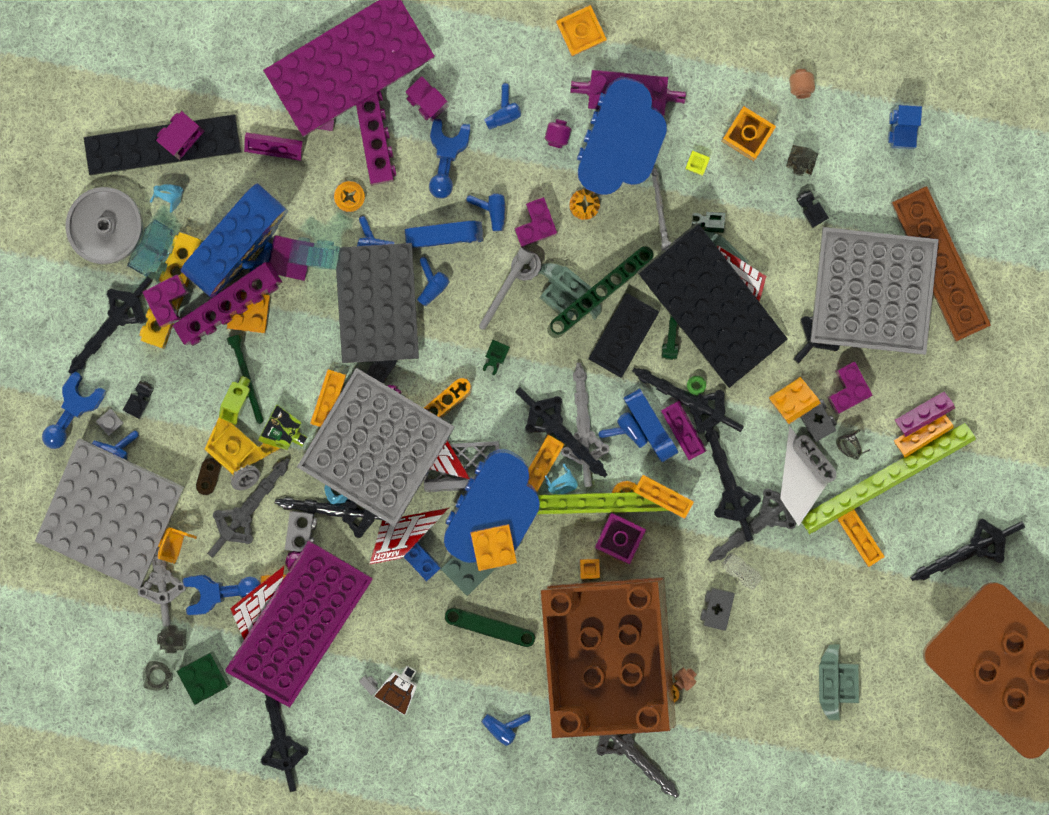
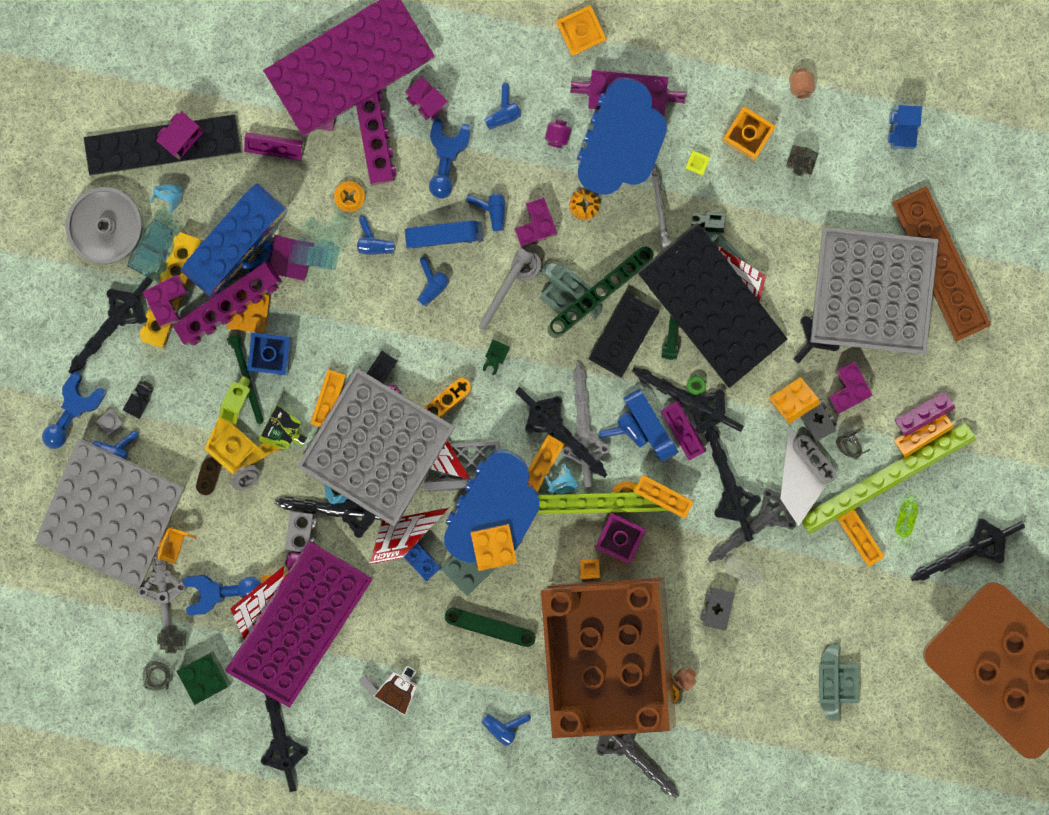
(241, 515): dark grey bar -> none
(269, 353): none -> blue brick
(377, 303): dark grey plate -> none
(815, 213): black plate -> none
(902, 517): none -> clear neon green beam

